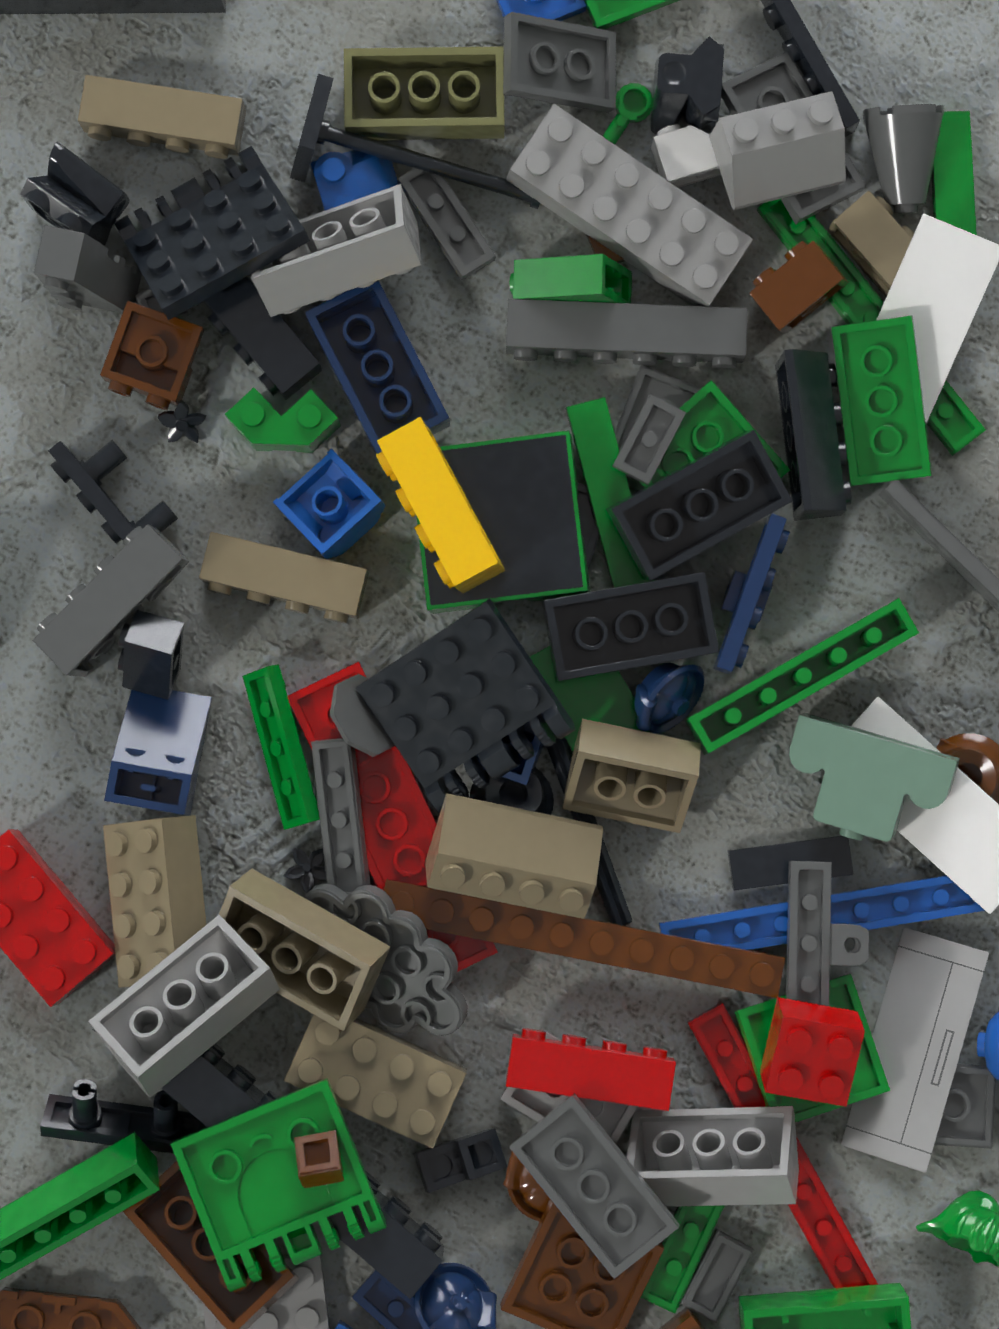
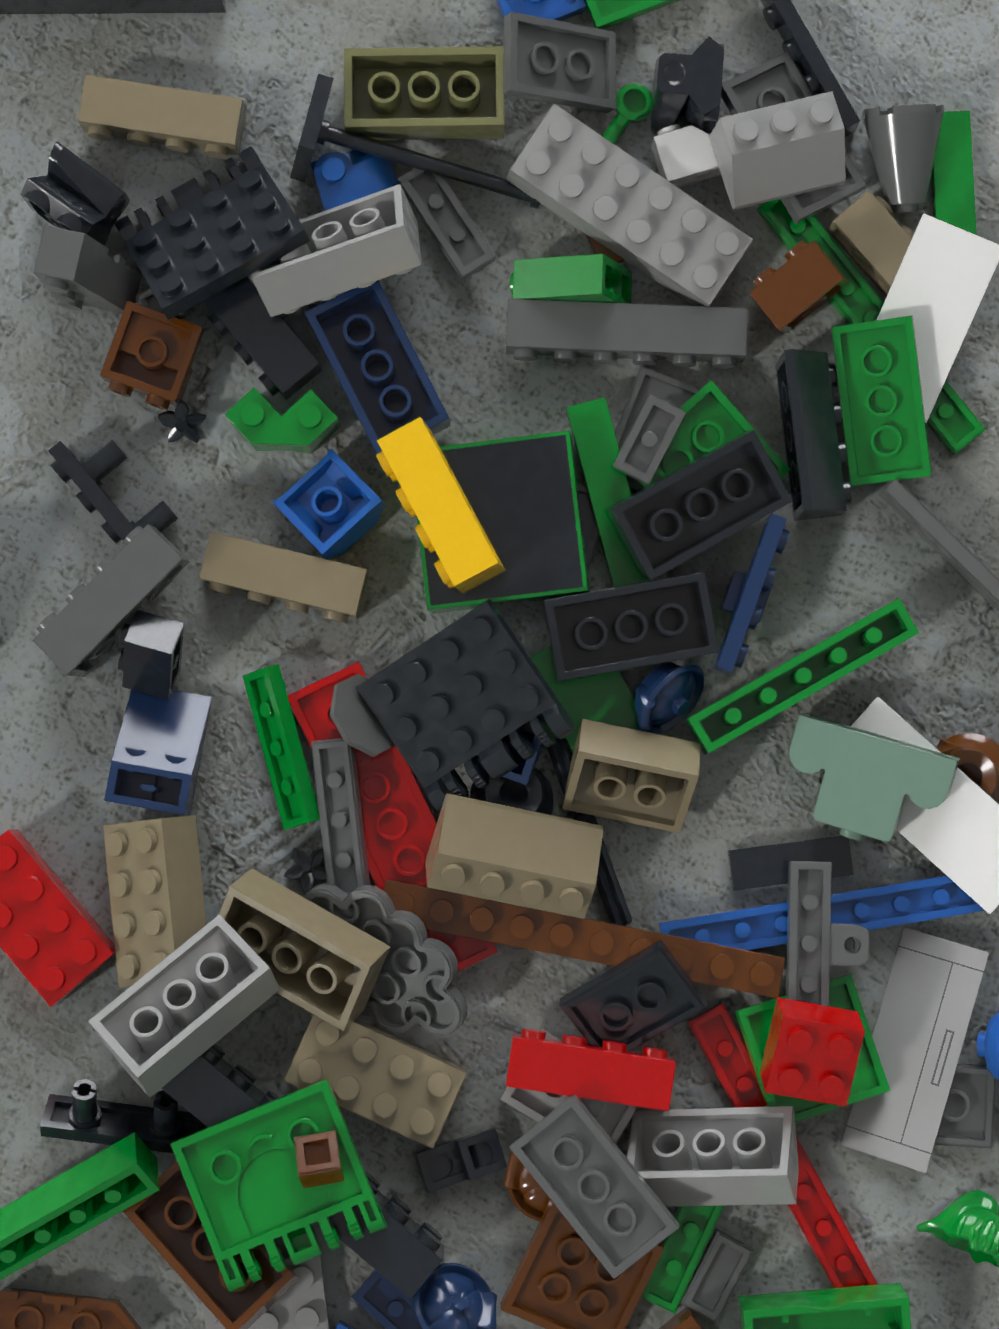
(634, 999): none -> black tile

